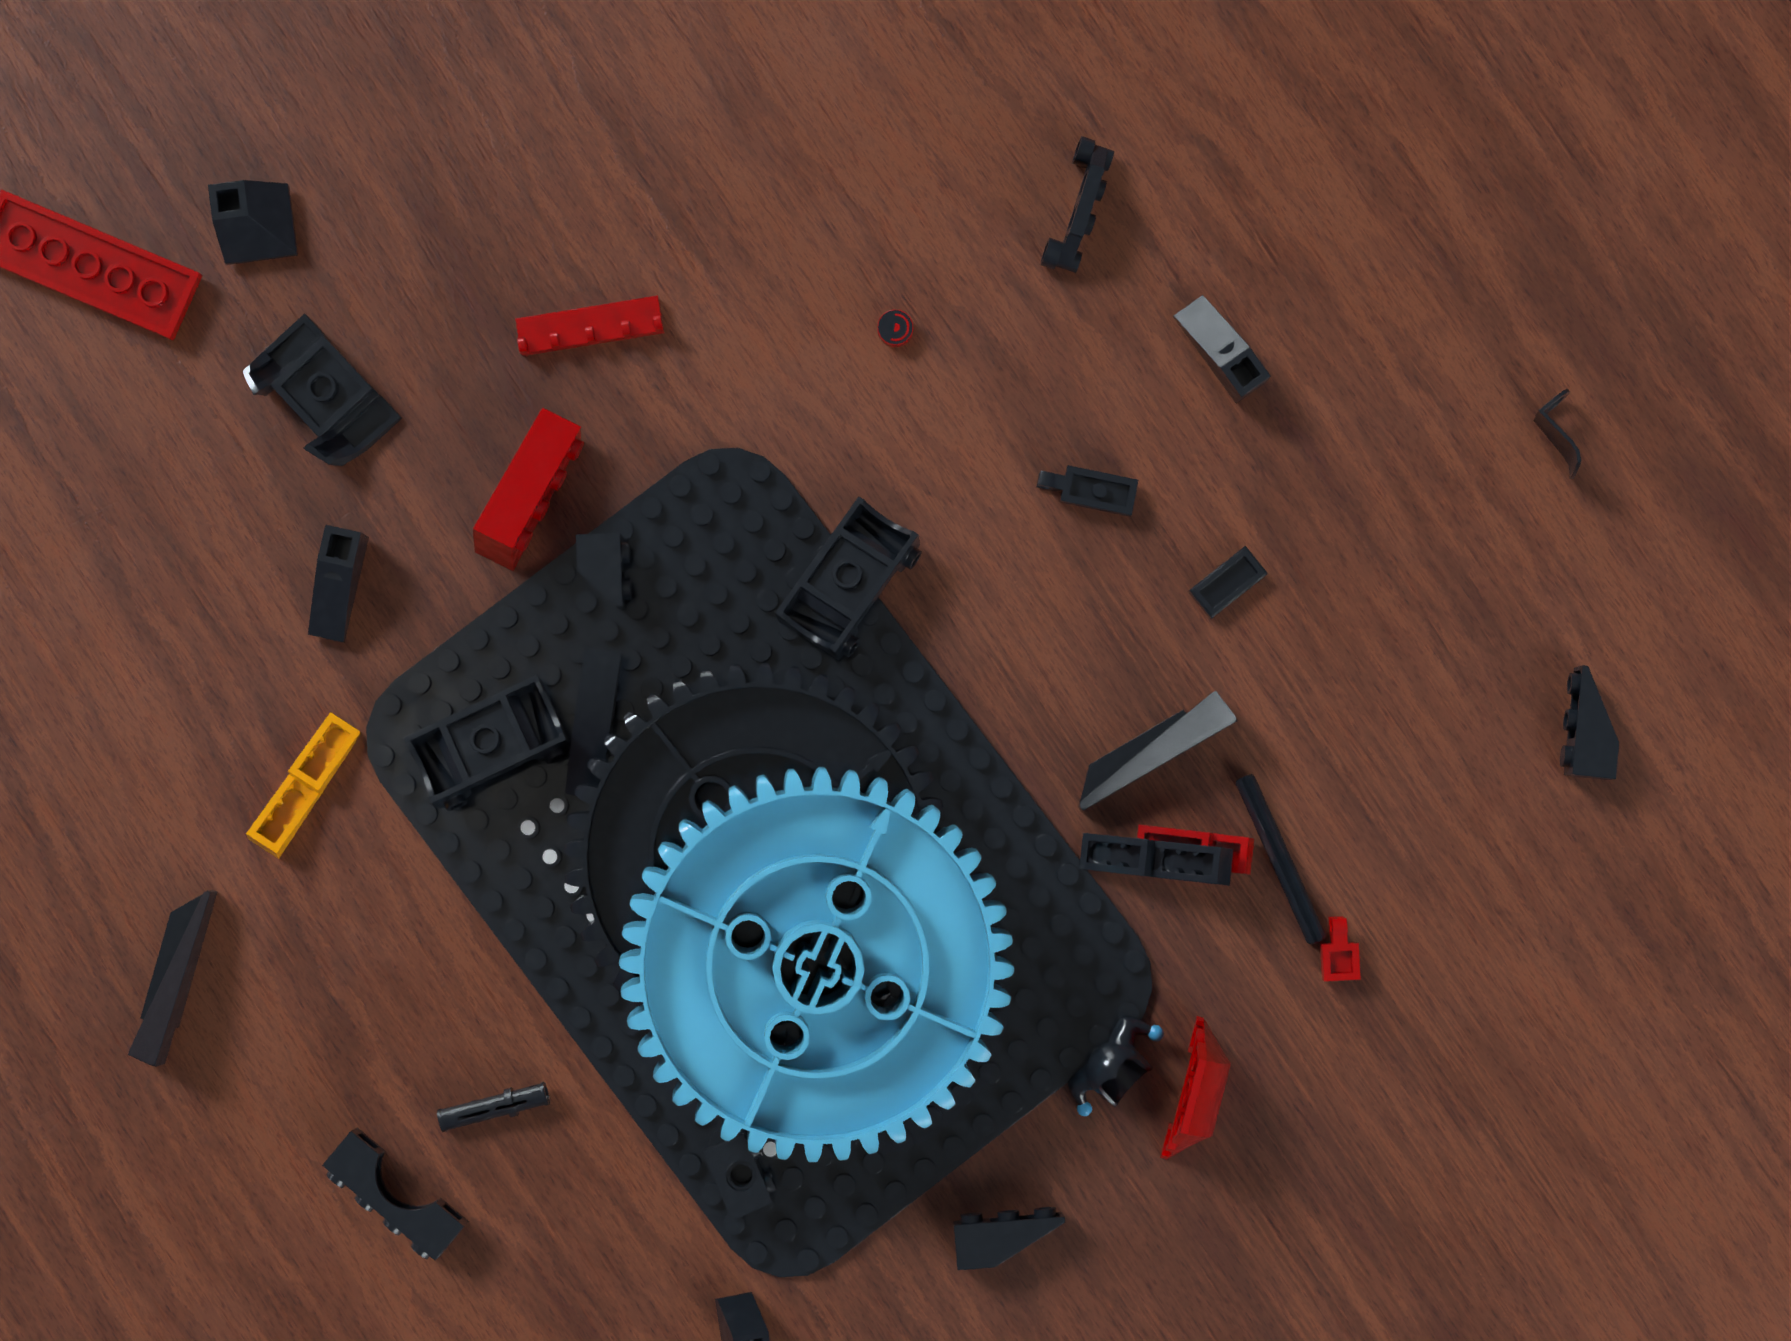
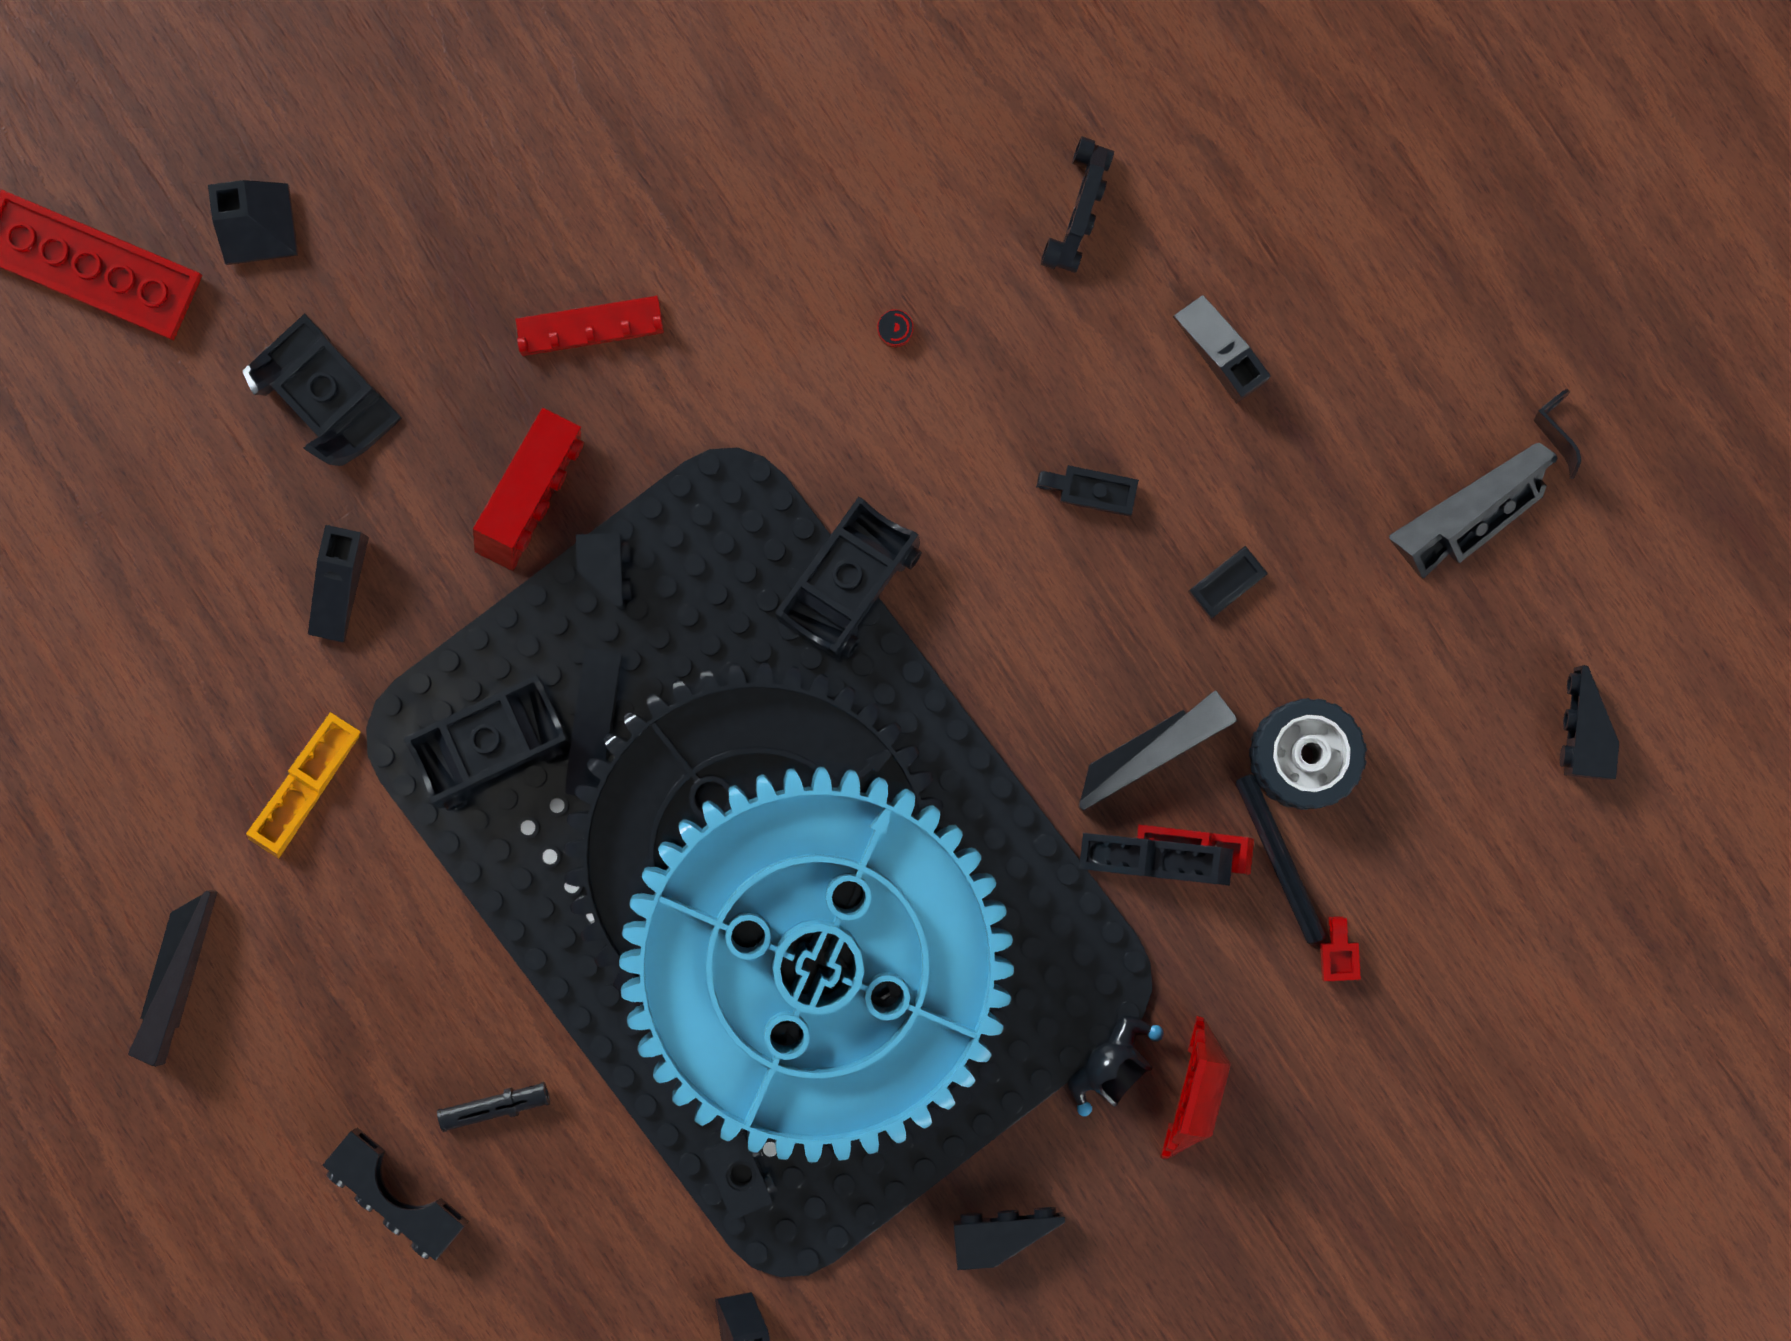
(1336, 754): none -> wheel
(1475, 512): none -> black wedge

